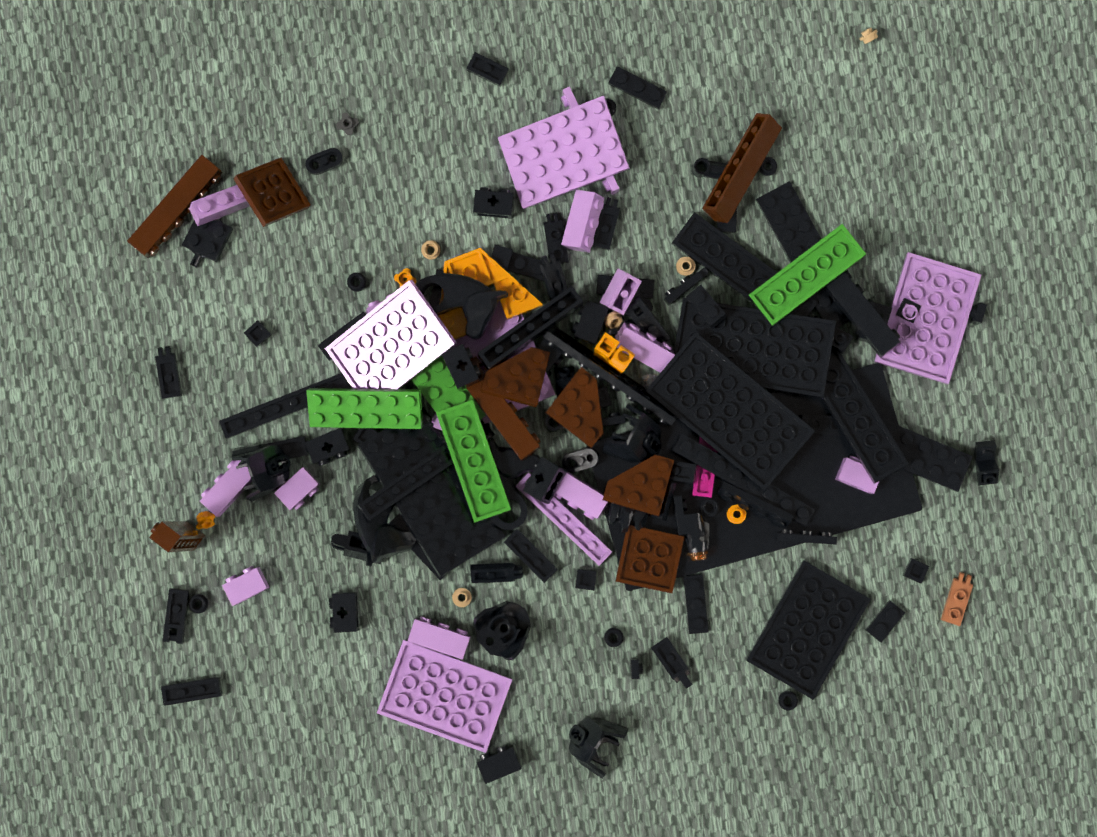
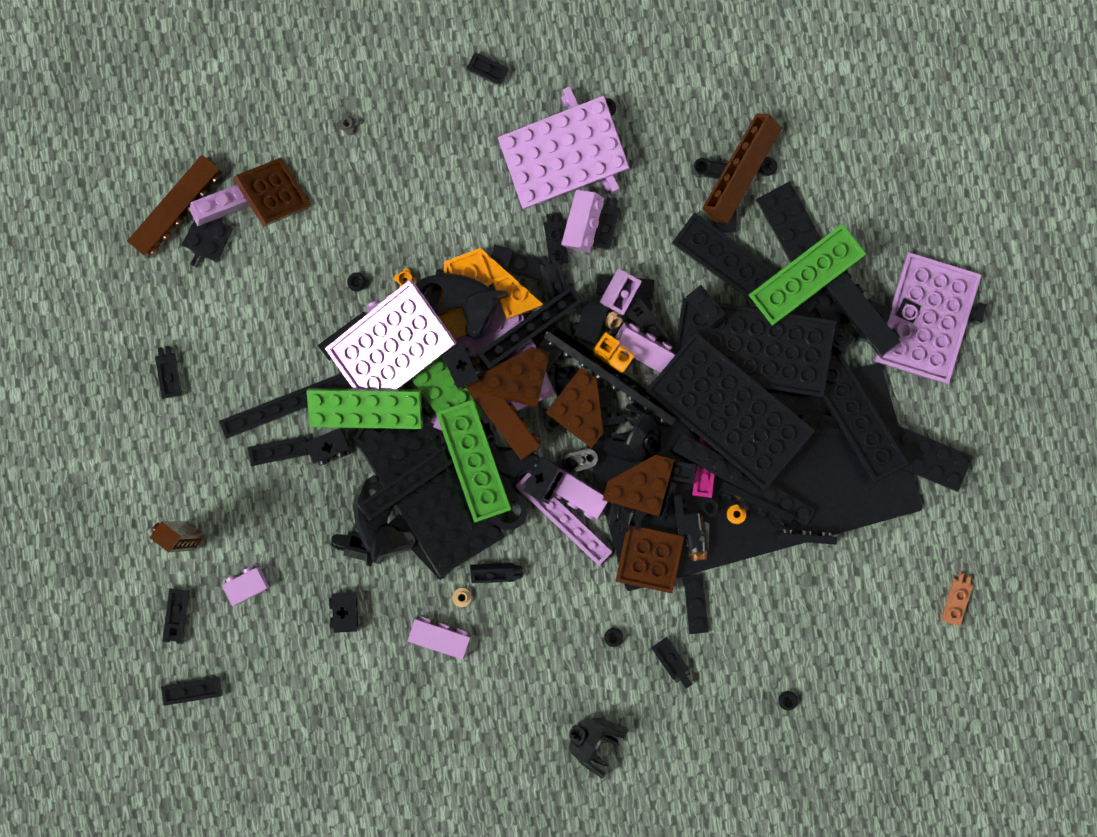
(192, 603): black plate -> none
(205, 520): light orange plate -> none
(226, 489): lavender brick -> none
(257, 333): black plate -> none
(263, 468): black piece -> none
(297, 489): lavender brick -> none
(323, 159): black plate -> none
(426, 245): tan plate -> none
(444, 696): lavender plate -> none
(483, 207): black brick -> none
(499, 763): black brick -> none
(506, 643): black piece -> none
(530, 555): black plate -> none
(585, 579): black plate -> none
(636, 668): black plate -> none
(637, 87): black plate -> none
(685, 272): tan plate -> none
(687, 283): black hinge -> none
(808, 629): black plate -> none
(853, 474): lavender brick -> none
(868, 35): tan plate -> none
(885, 621): black plate -> none
(915, 570): black plate -> none
(985, 462): black slope -> none

